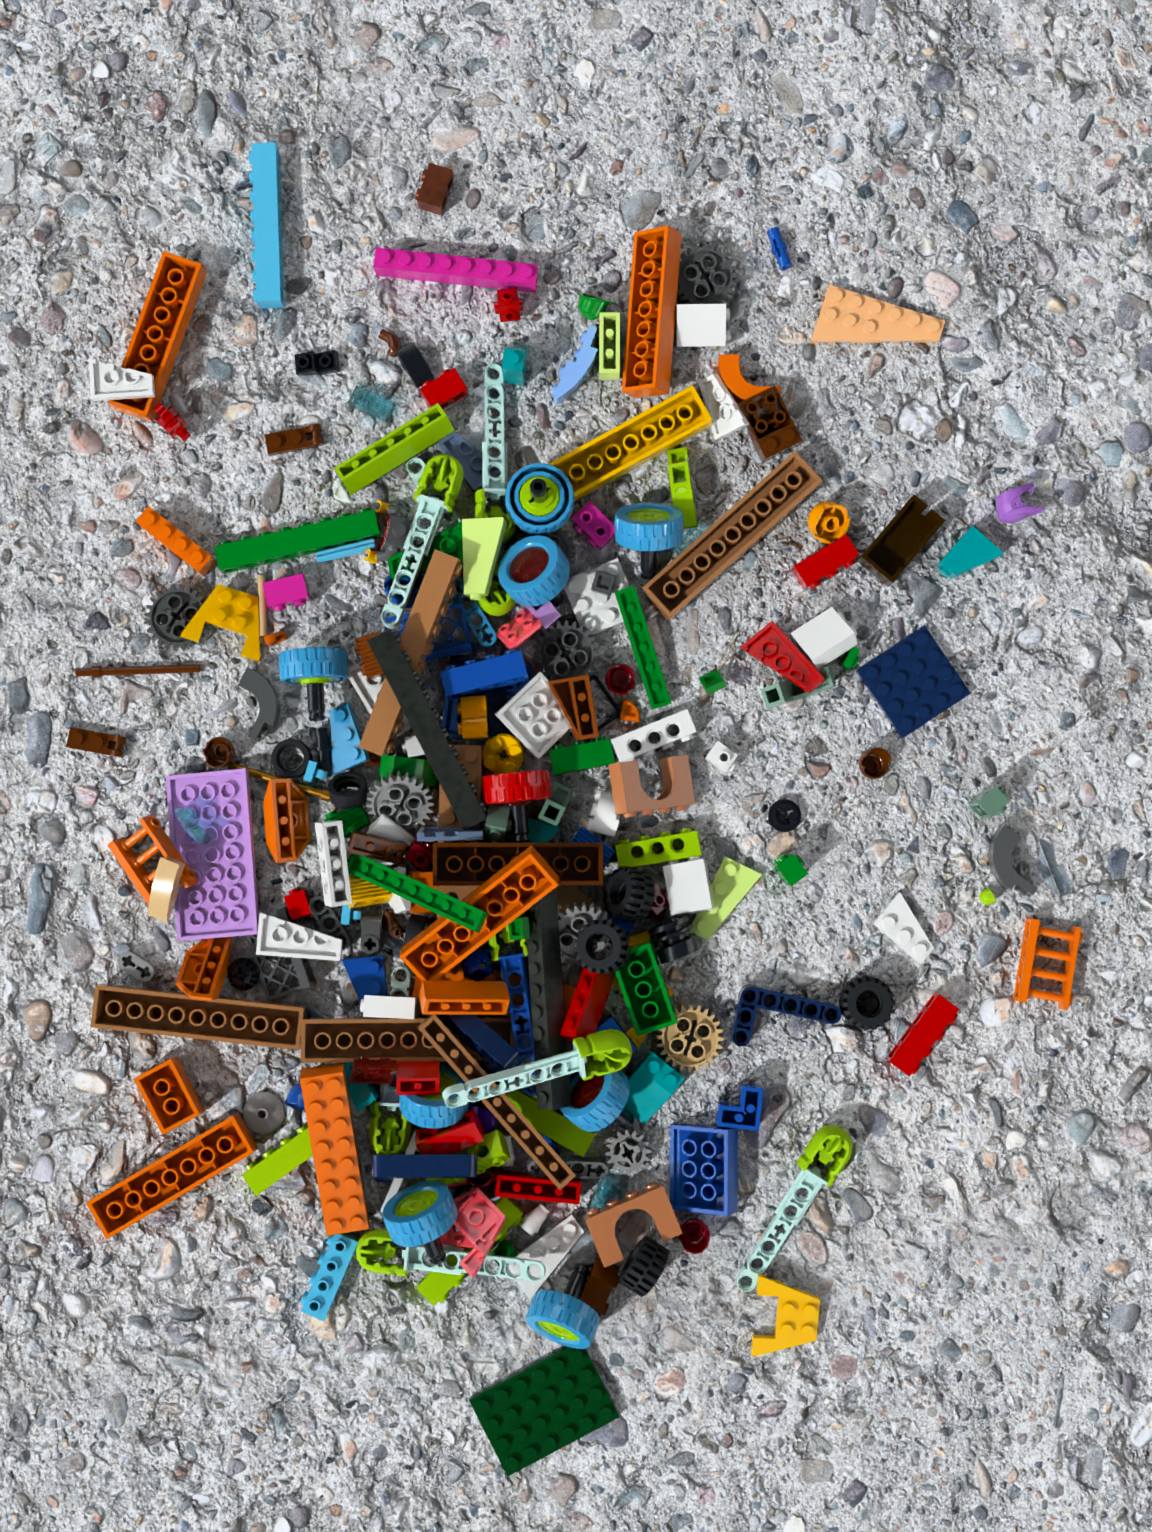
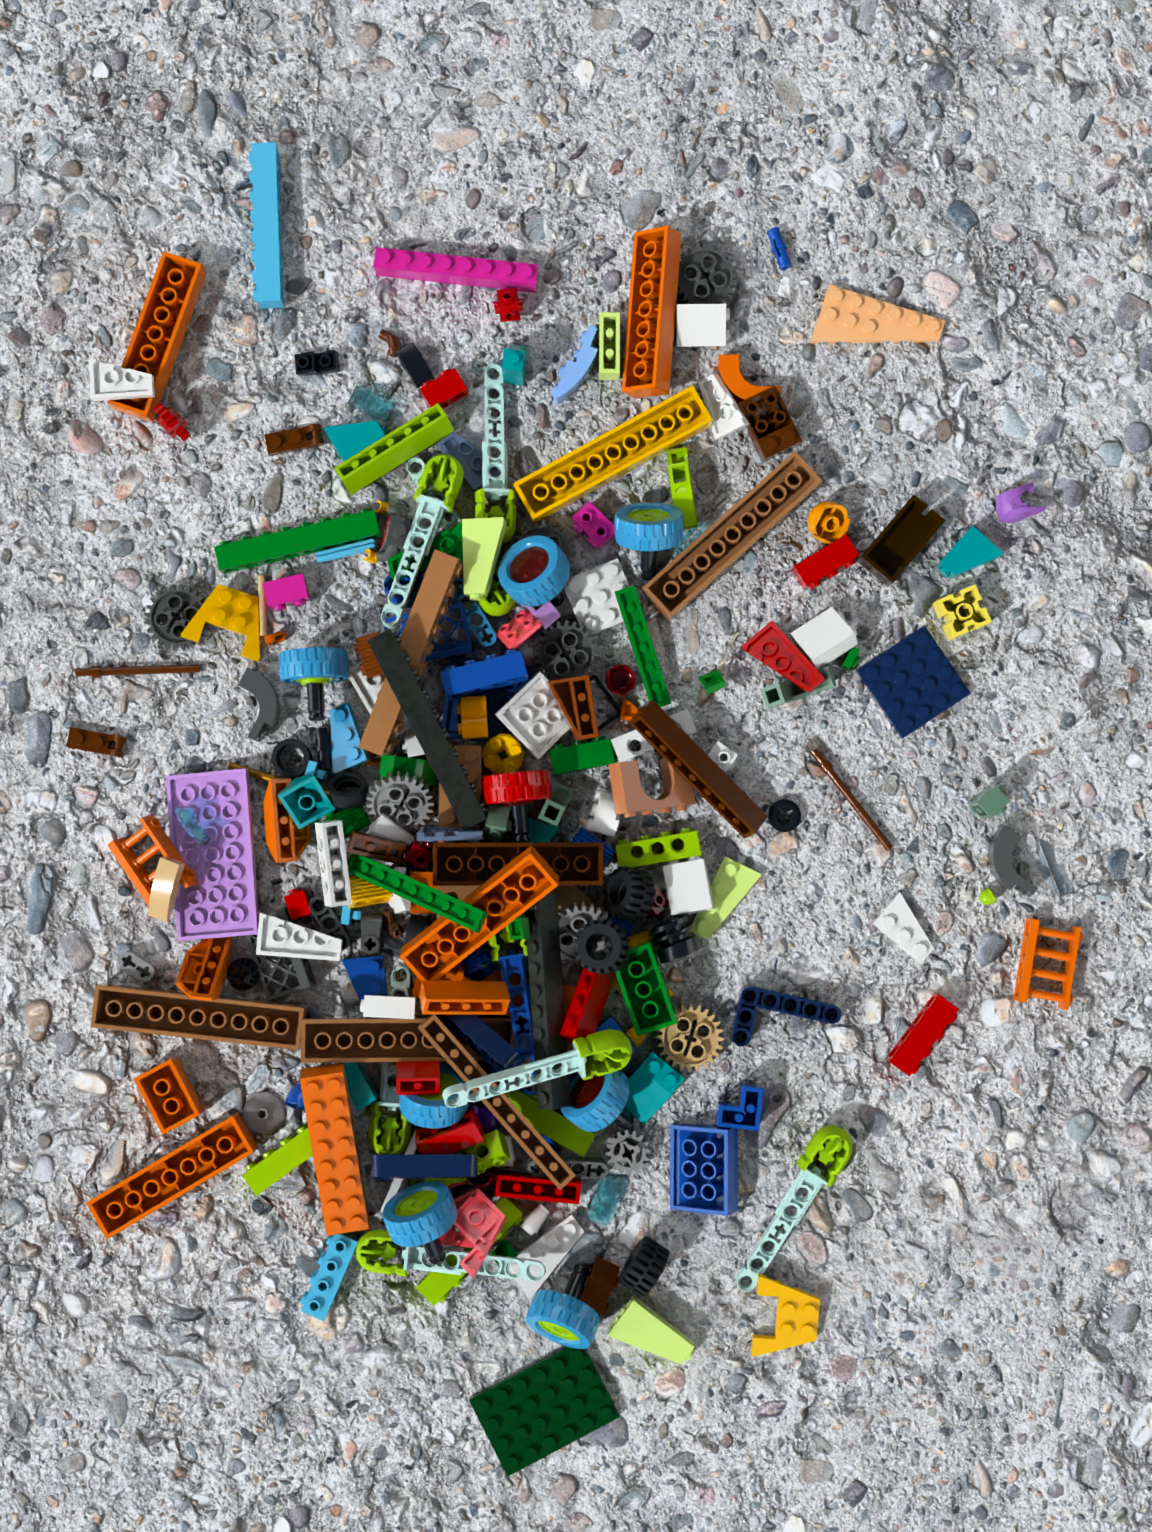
(176, 541): orange brick -> none
(219, 752): reddish brown hair -> none
(305, 800): none -> teal slope
(354, 437): none -> teal slope
(372, 1071): clear red plate -> none
(435, 188): copper brick -> none
(539, 498): dark azure wheel -> none
(591, 306): green piece -> none
(602, 1220): nougat arch -> none
(603, 583): dark grey tile -> none
(649, 1331): none -> yellowish green slope
(694, 1236): dark red hair -> none
(698, 769): none -> reddish brown brick
(789, 868): green brick -> none
(827, 767): none -> reddish brown bar
(874, 763): reddish brown hair -> none
(884, 1007): black tyre -> none
(966, 601): none -> light yellow brick

